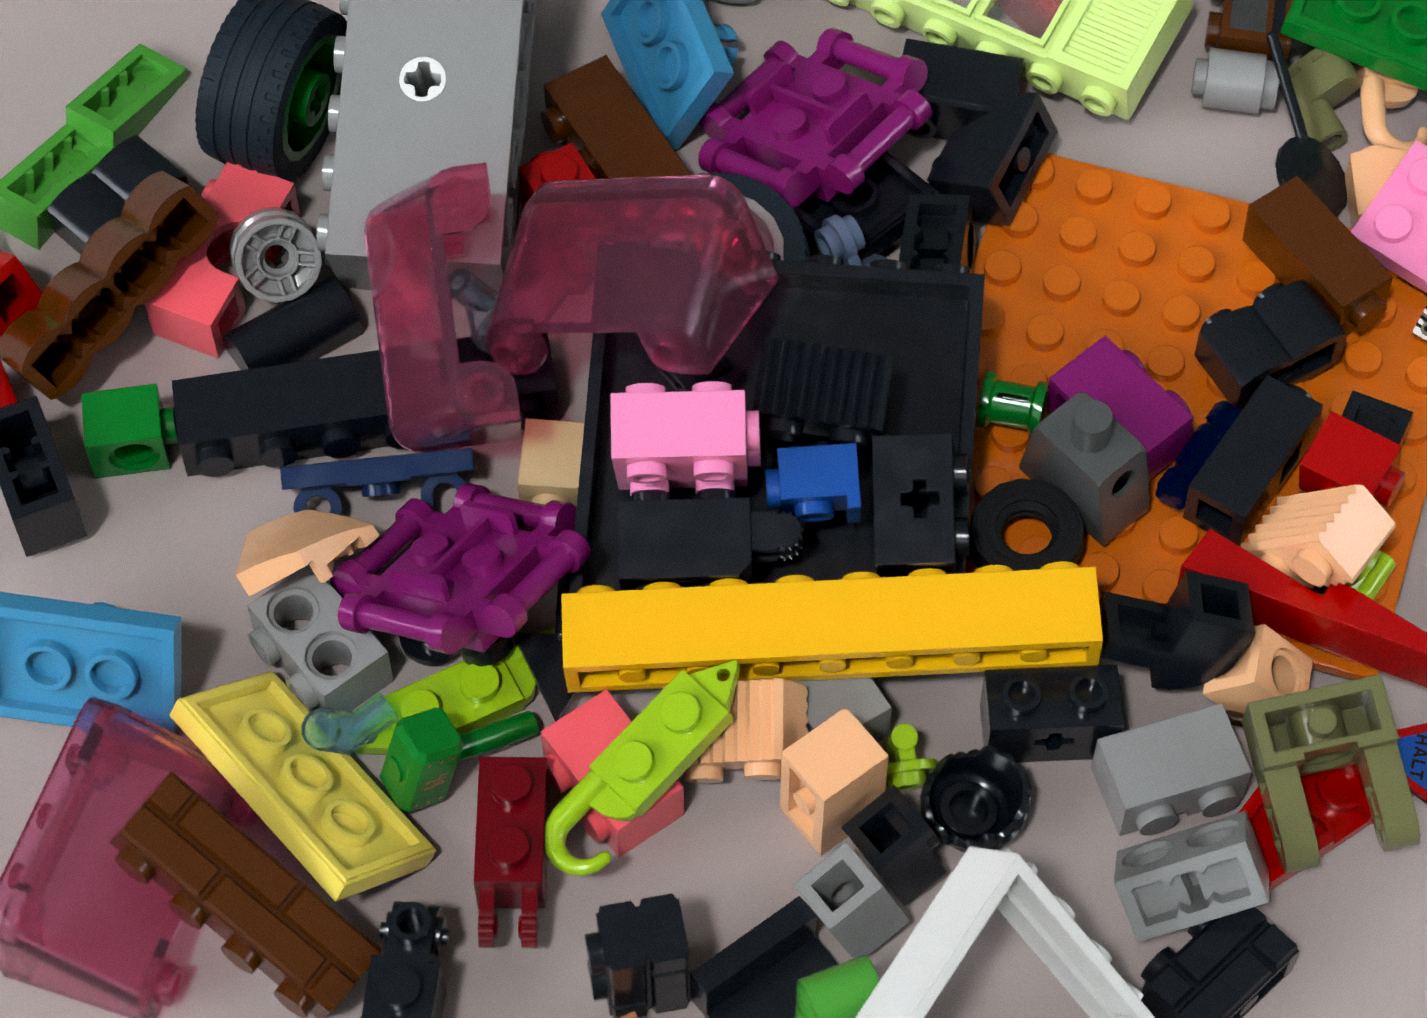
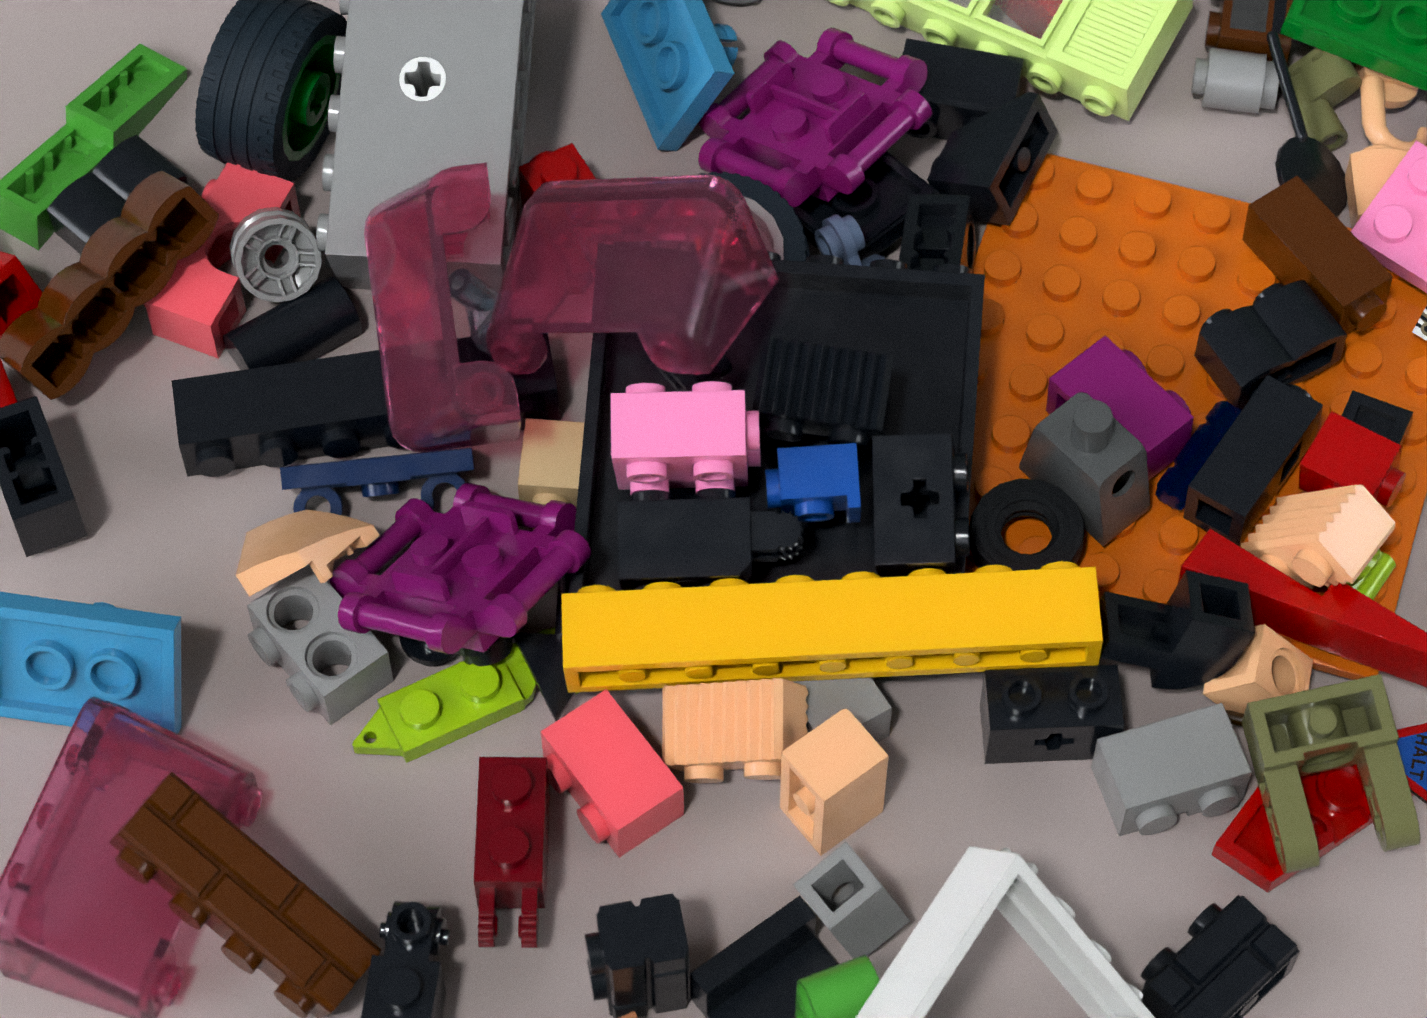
(127, 430): green brick -> none
(308, 797): light yellow tile -> none
(347, 730): clear light blue arm -> none
(429, 748): green piece -> none
(607, 124): reddish brown brick -> none
(645, 759): lime plate -> none
(896, 844): black brick -> none
(906, 770): lime plate -> none
(976, 799): black hair -> none
(1011, 403): green bush -> none
(1192, 877): light grey brick -> none

